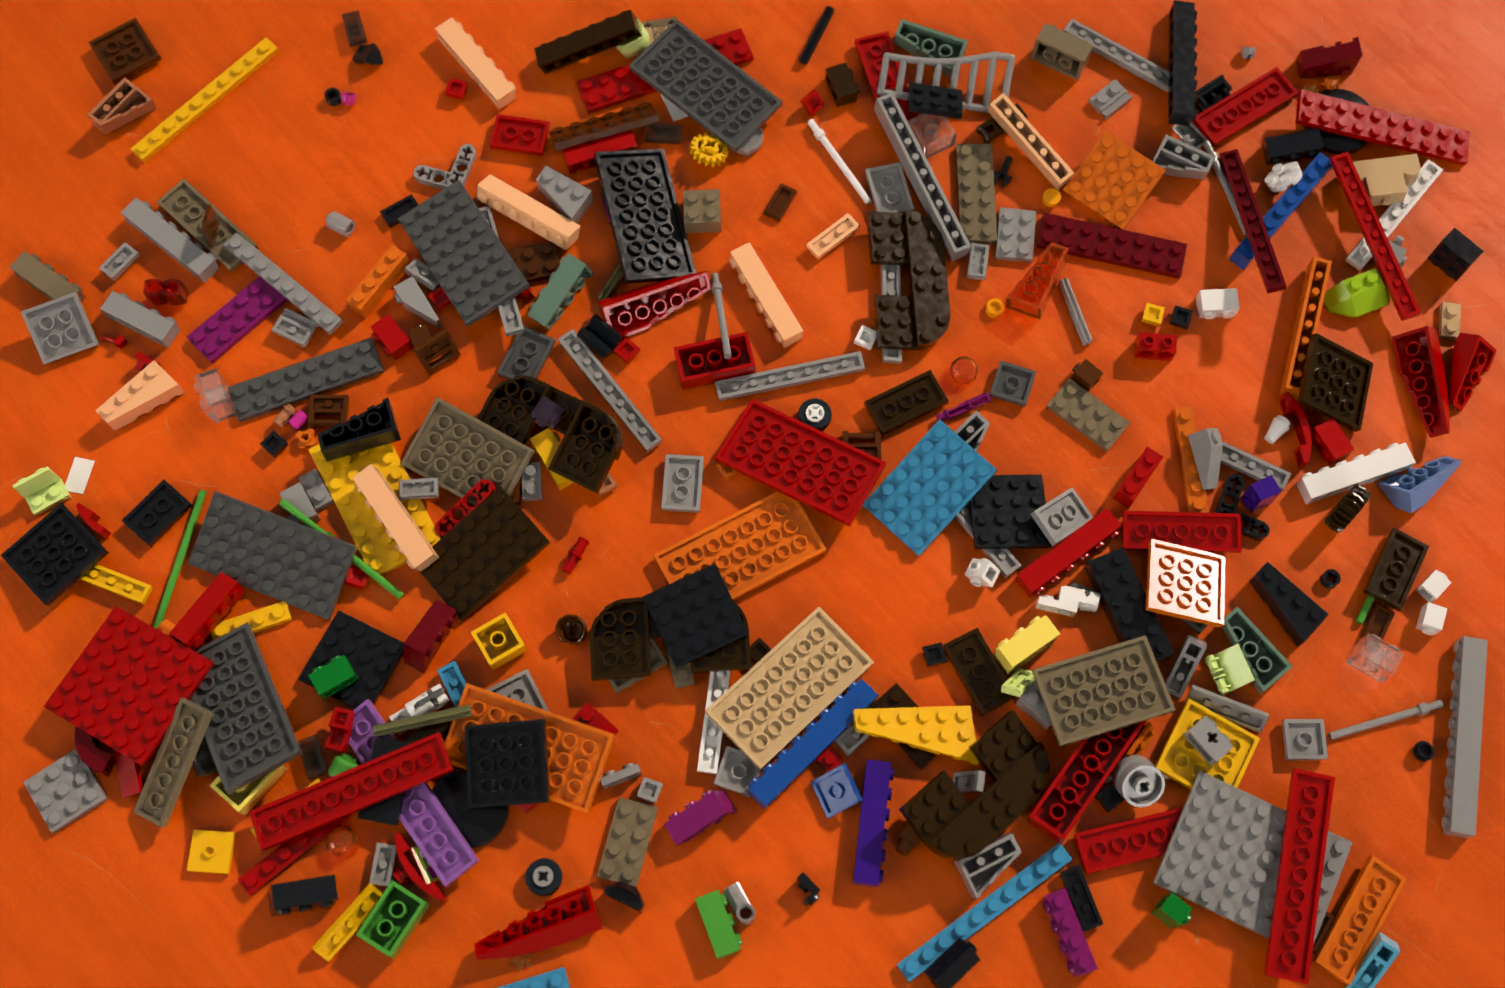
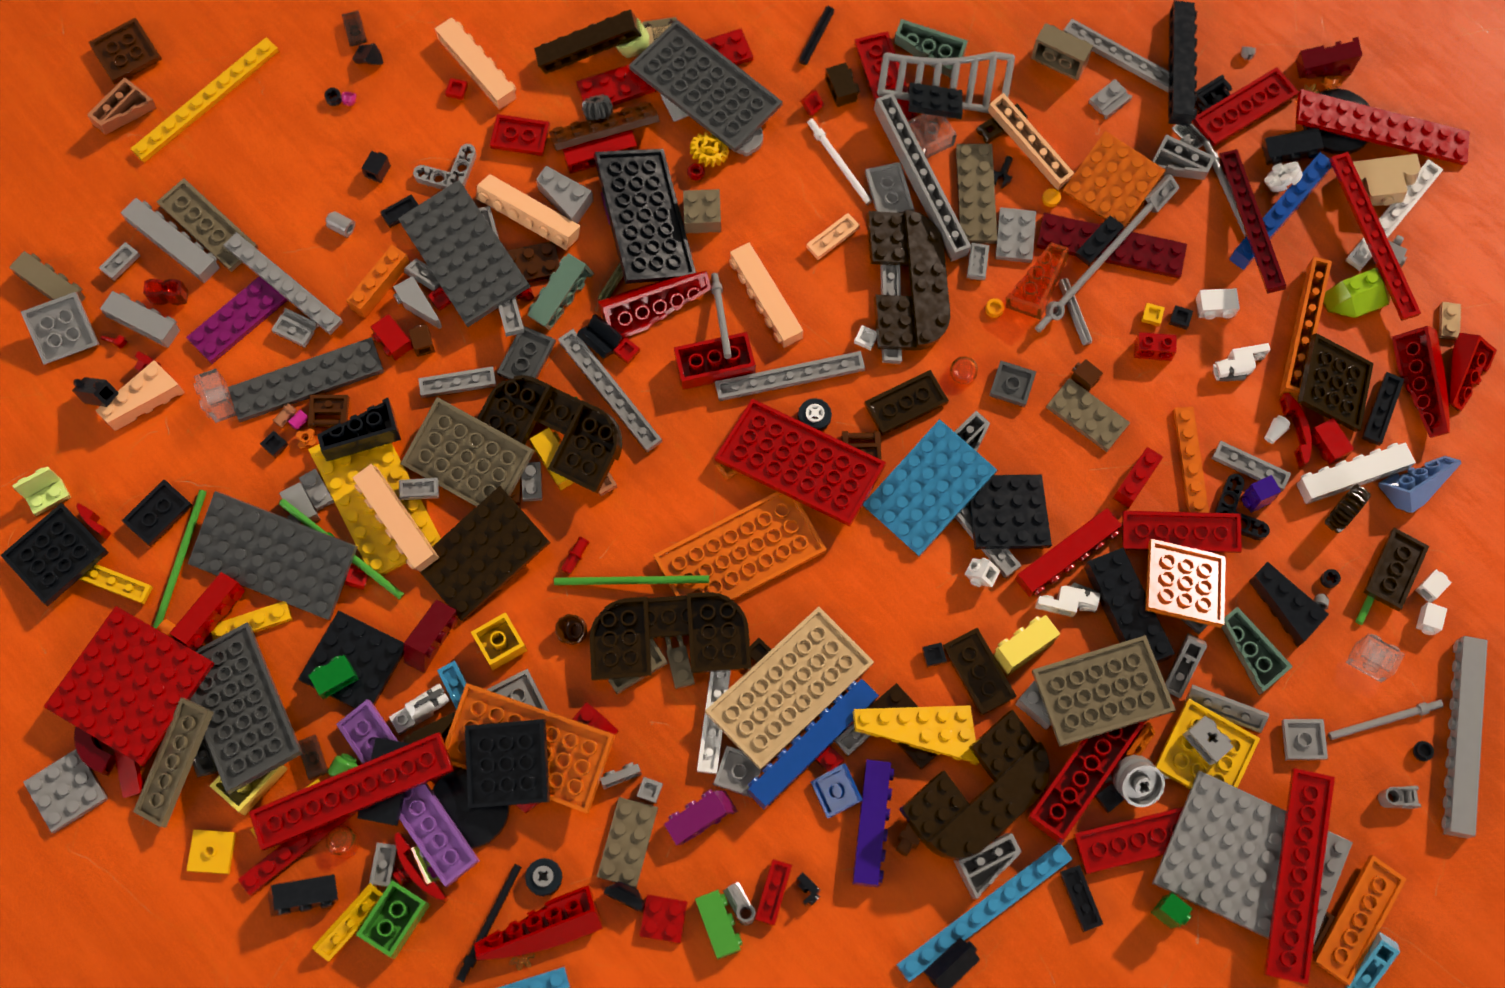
(79, 475): white sticker -> none
(94, 391): none -> black brick
(210, 226): reddish brown piece -> none
(341, 728): red slope -> none
(376, 166): none -> black brick
(422, 720): olive axle -> none
(434, 348): reddish brown plate -> none
(457, 382): none -> light grey plate
(464, 506): red beam -> none
(470, 959): none -> black bar
(547, 412): clear purple brick -> none
(597, 107): none -> dark grey gear
(631, 580): none -> bright green piece
(663, 133): clear smoke plate -> none
(663, 919): none -> red plate
(682, 483): light grey plate -> none
(695, 616): black plate -> none
(696, 167): none -> red plate
(773, 892): none -> red plate
(780, 202): reddish brown tile -> none
(966, 406): magenta piece -> none
(969, 781): light grey plate -> none
(1018, 682): yellowish green plate -> none
(1062, 516): light grey plate -> none
(1069, 932): magenta brick -> none
(1099, 240): none -> black plate
(1156, 200): none -> light grey bar
(1207, 454): light grey slope -> none
(1229, 669): yellowish green hinge -> none
(1240, 363): none -> white plate
(1322, 600): none -> light grey hinge
(1378, 621): reddish brown tile -> none
(1383, 408): none -> black plate
(1403, 797): none -> light grey piece
(1455, 254): black brick -> none

